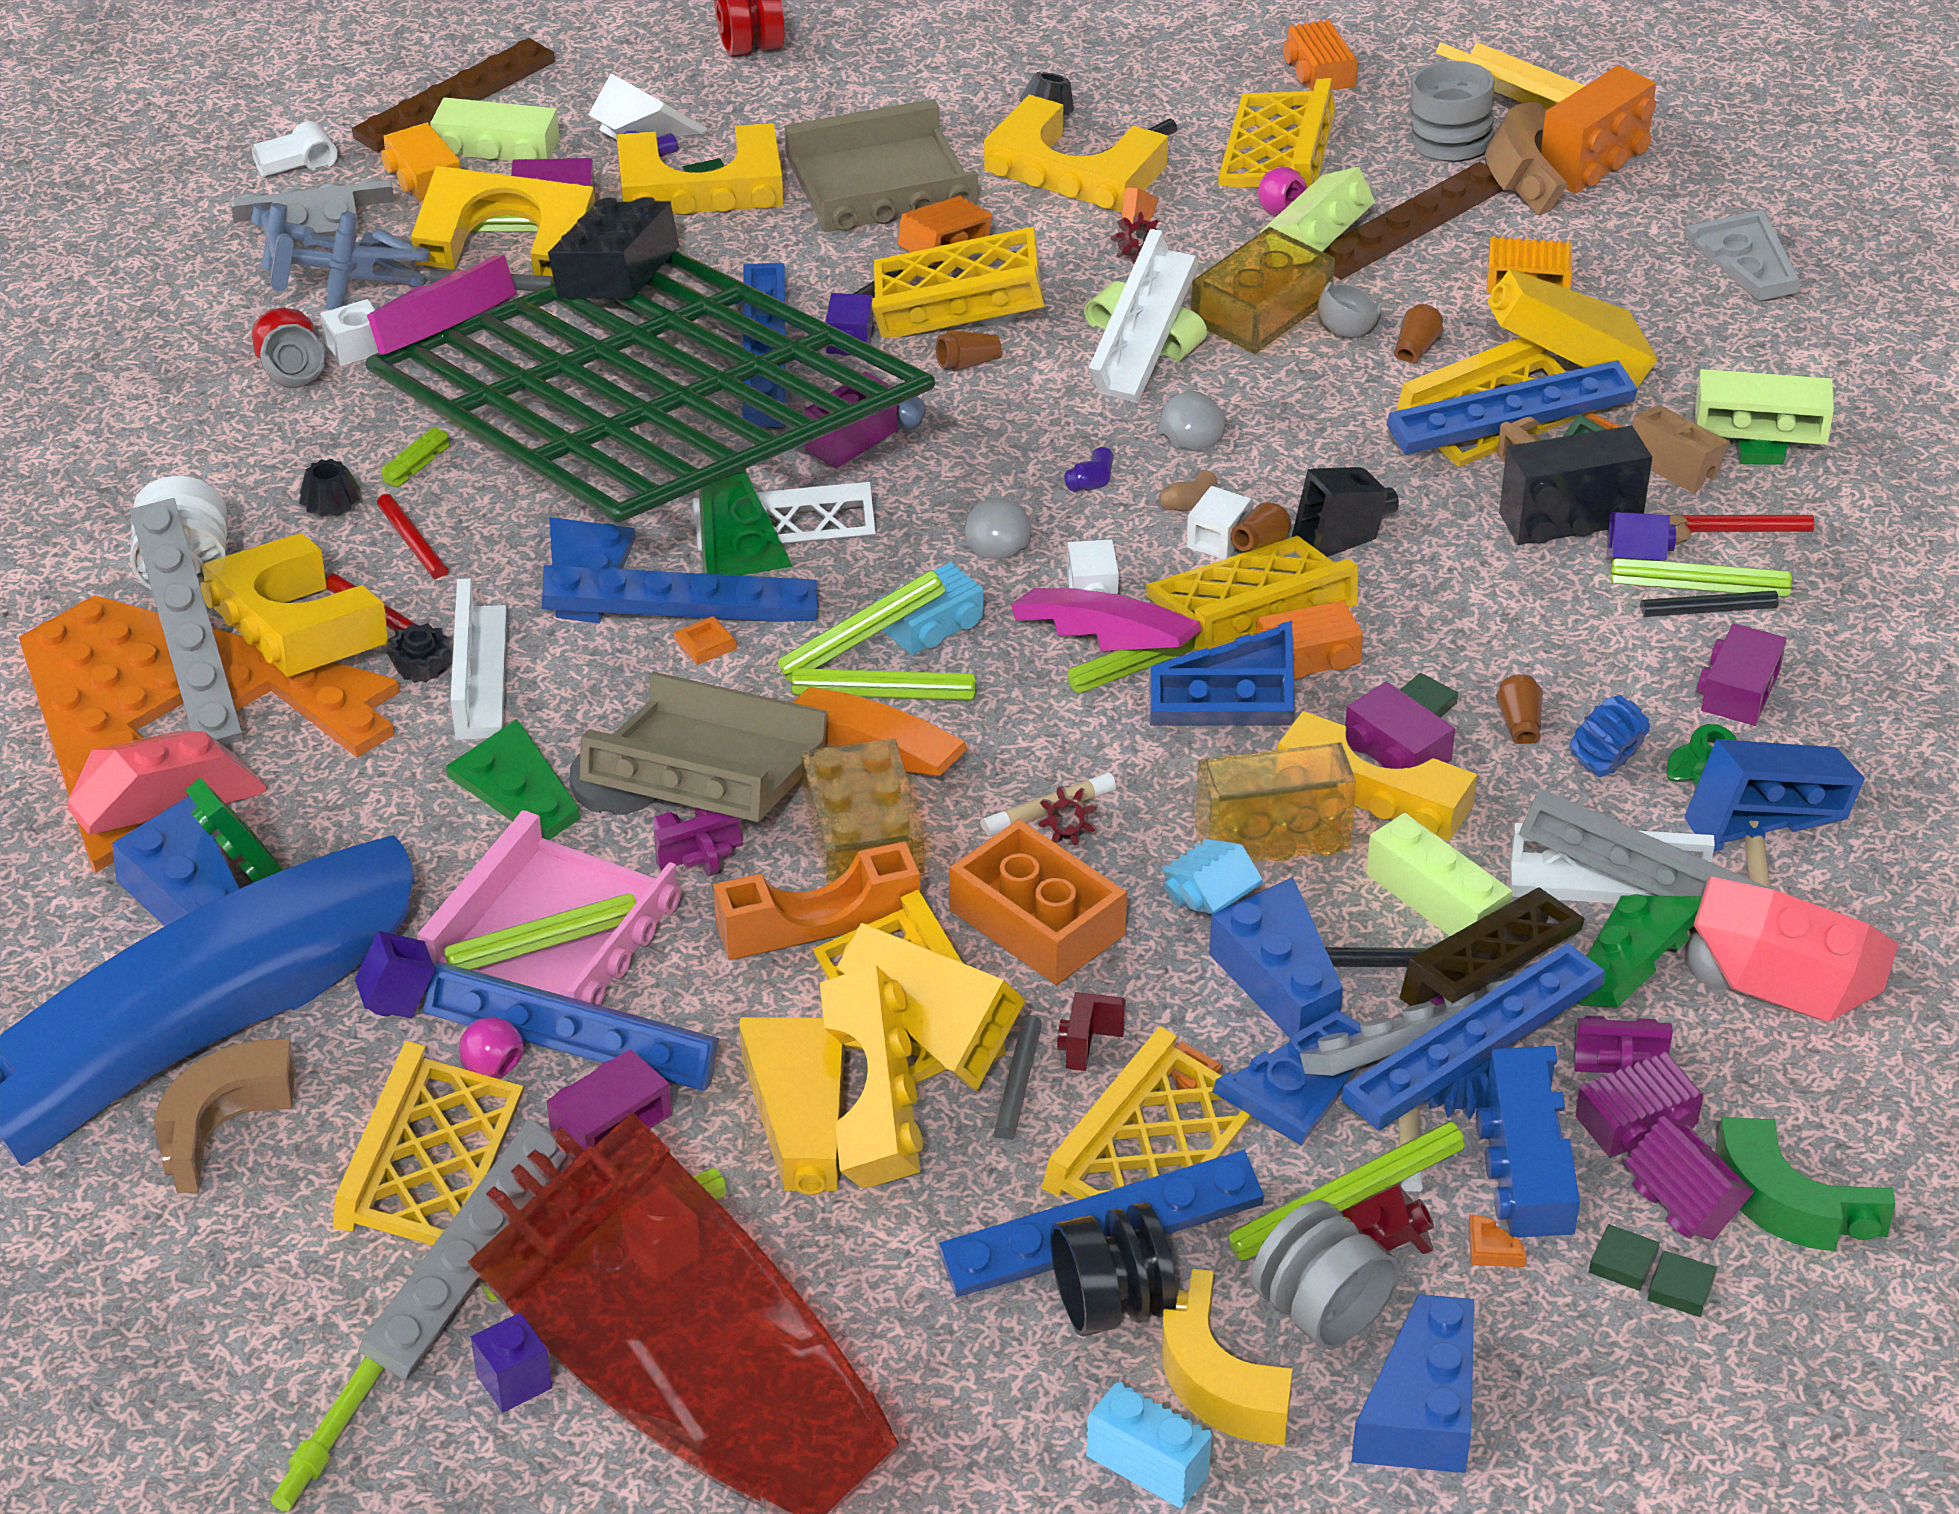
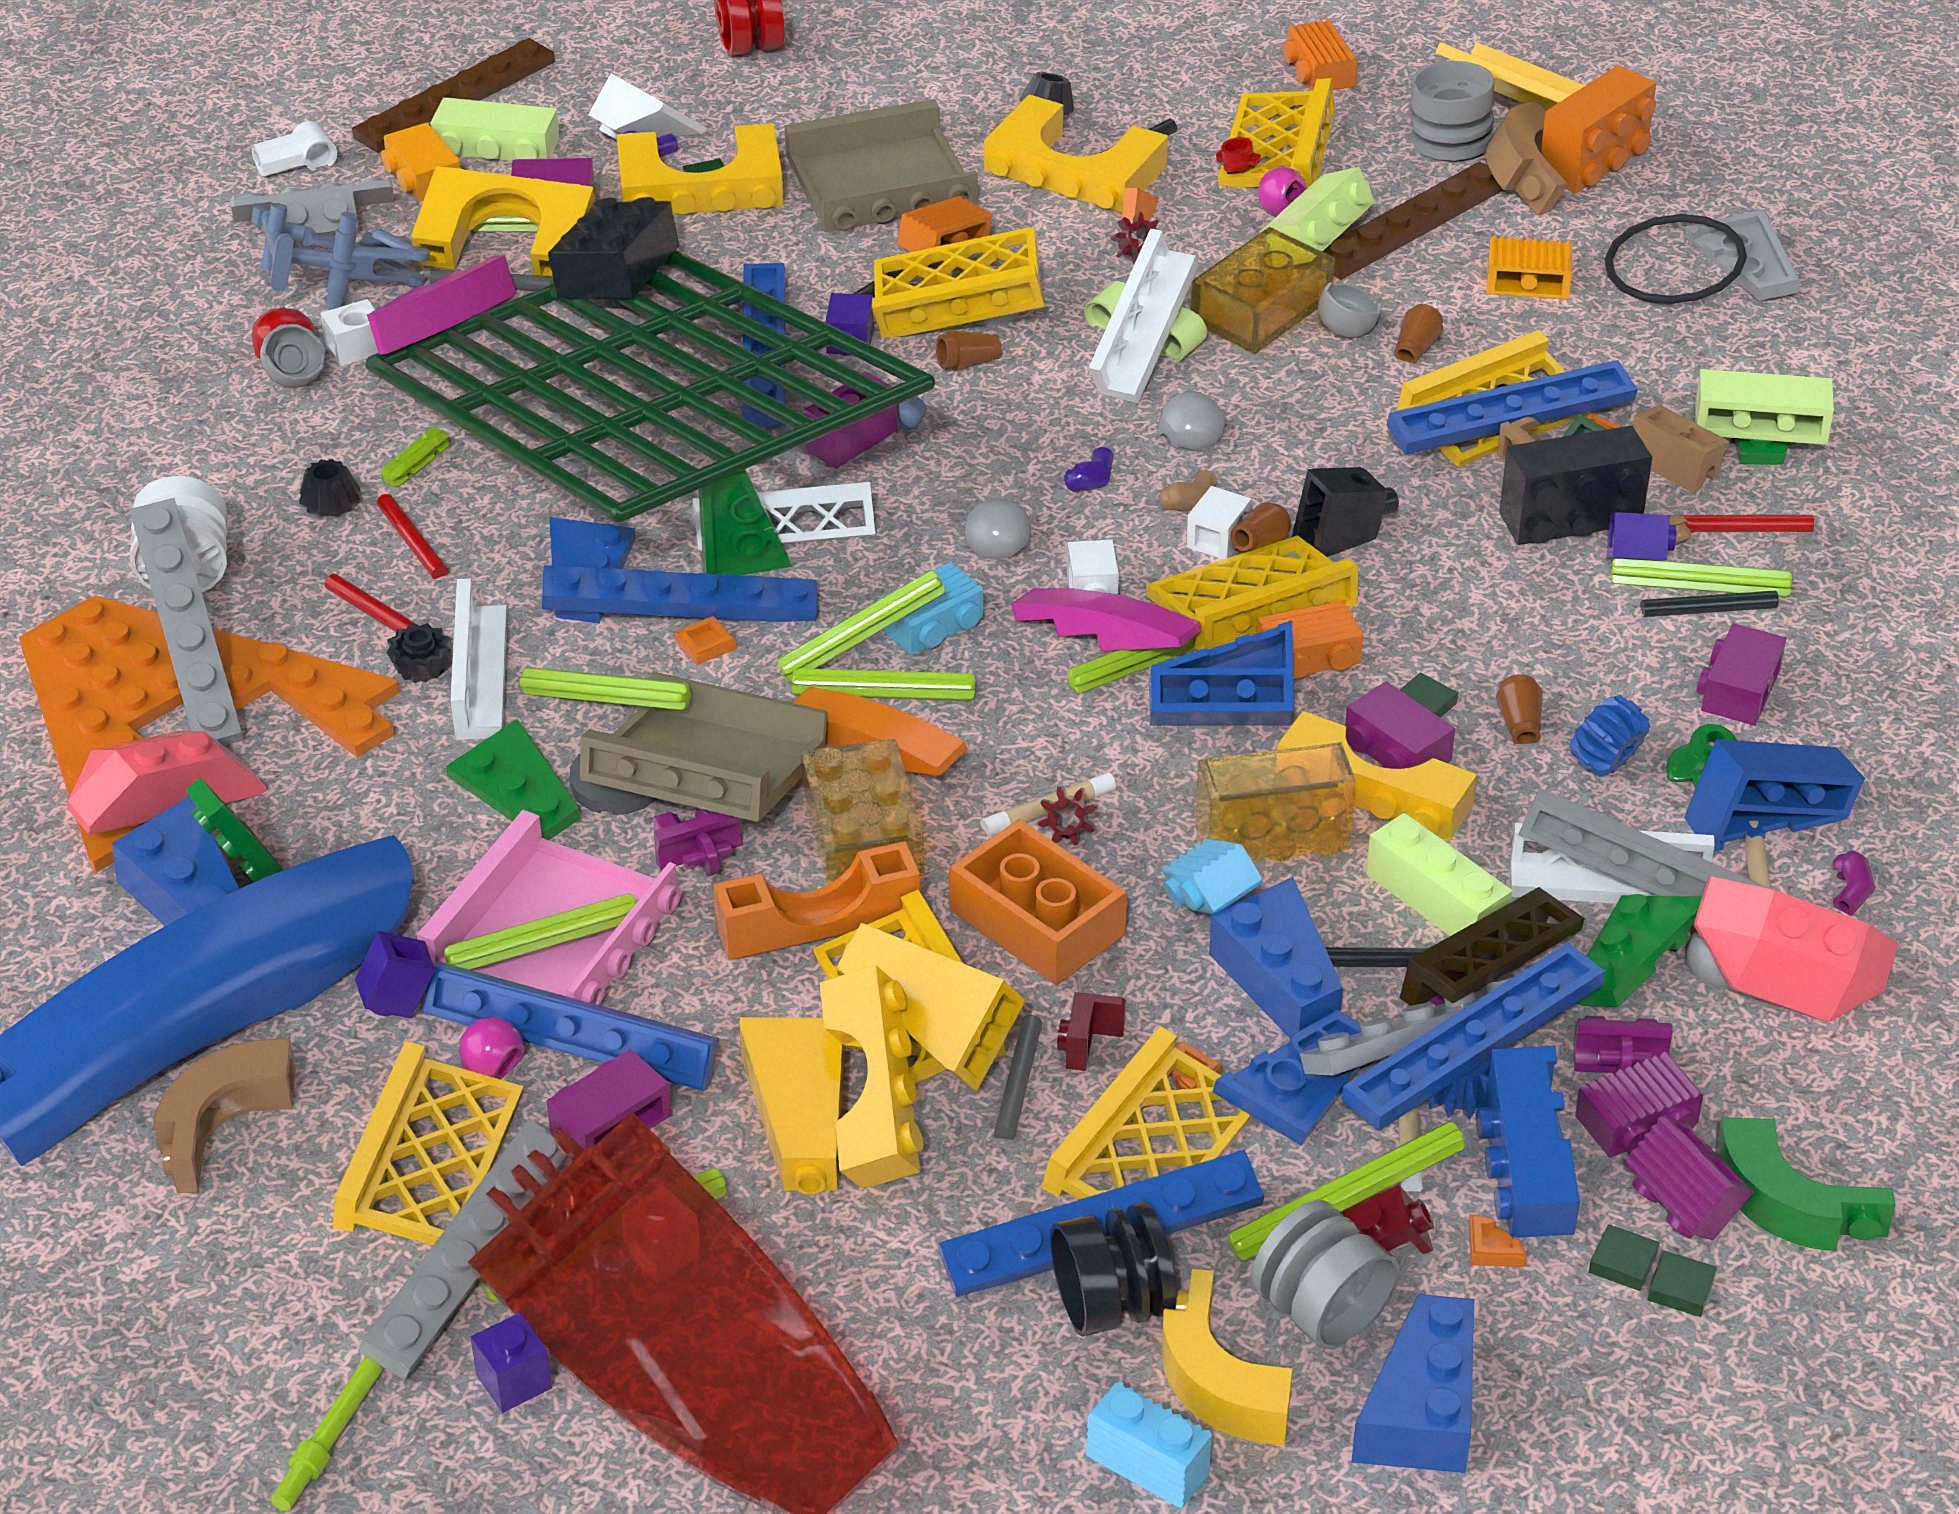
(296, 637): yellow arch -> none
(606, 688): none -> lime axle
(1237, 154): none -> red plate
(1571, 324): yellow slope -> none
(1681, 297): none -> black piece
(1858, 878): none -> magenta arm

